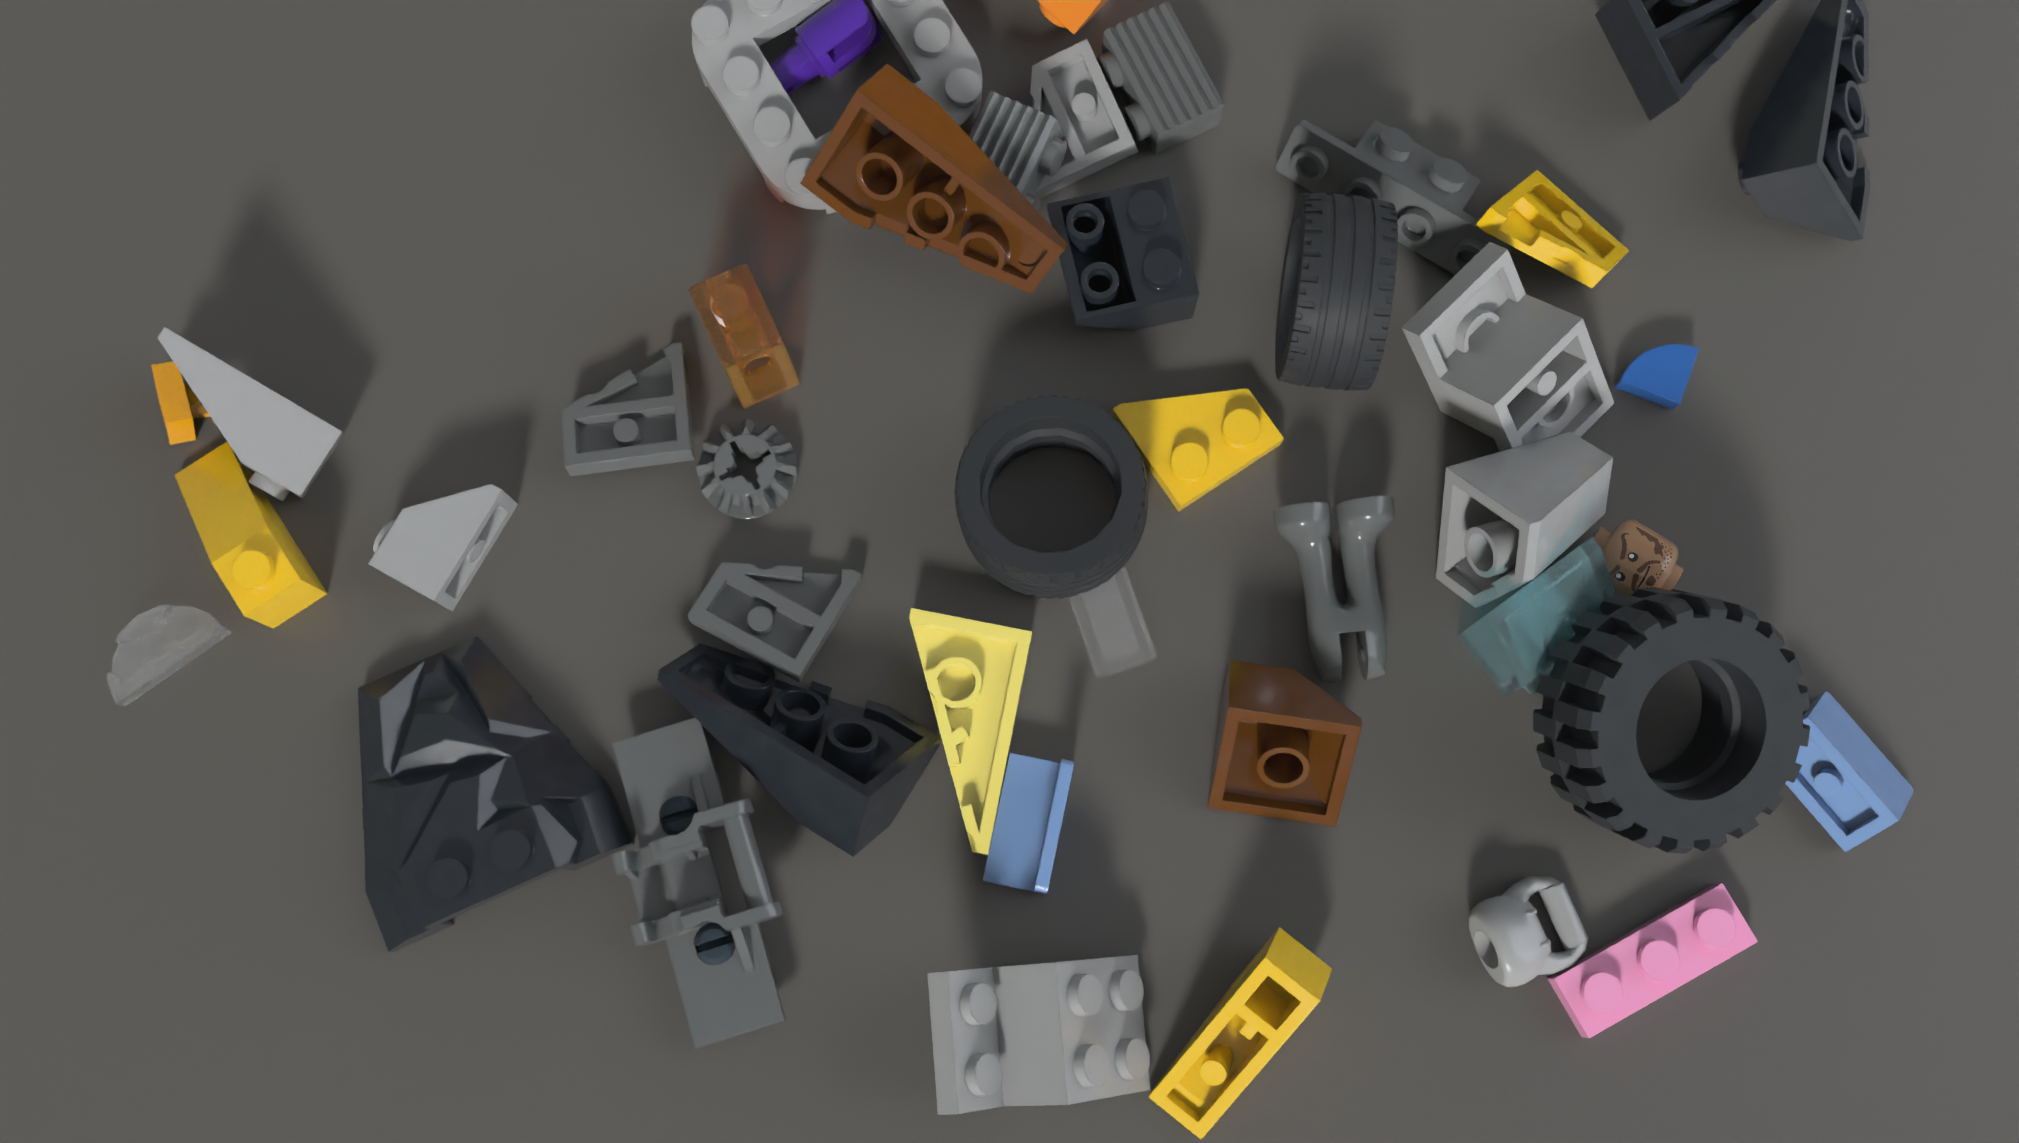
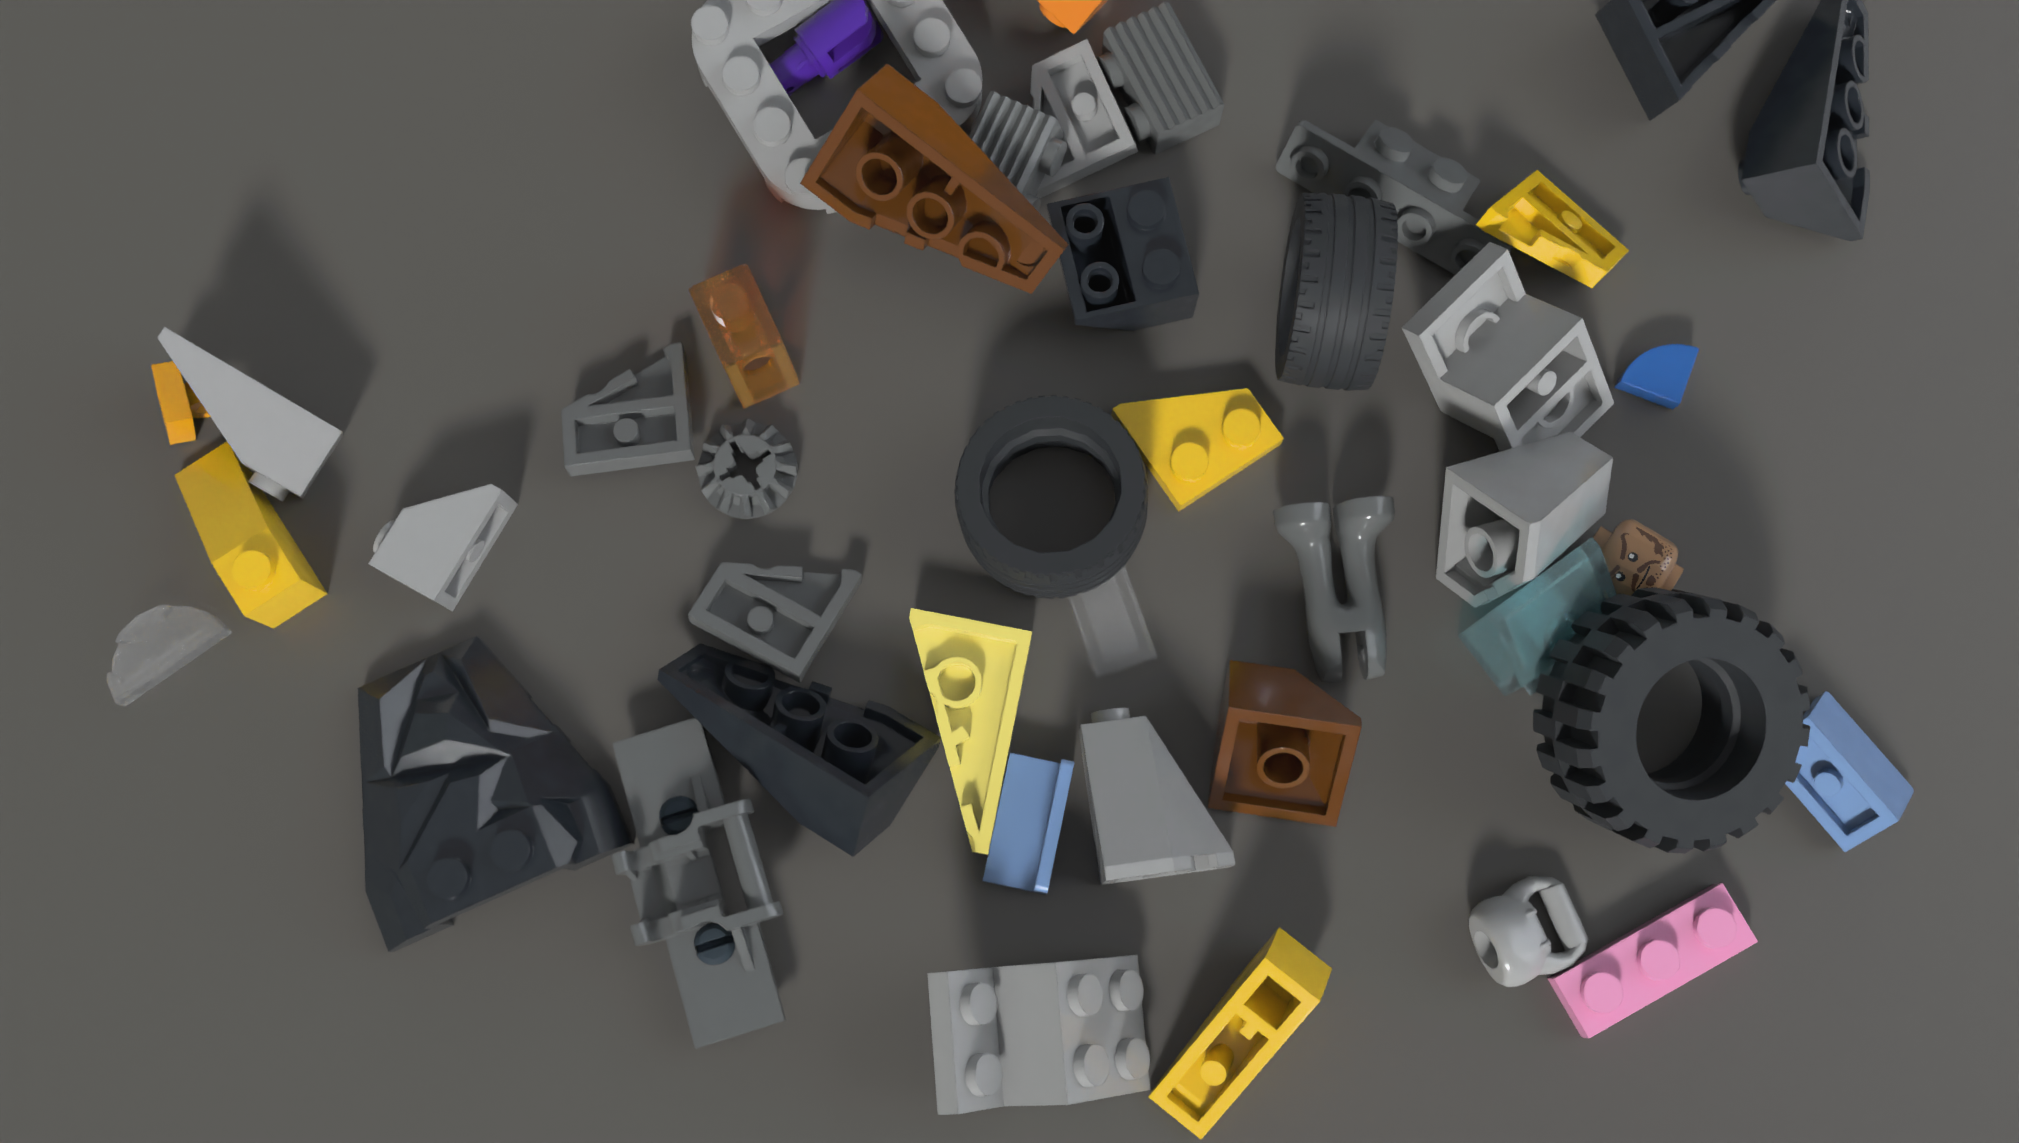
(1142, 804): none -> light grey slope

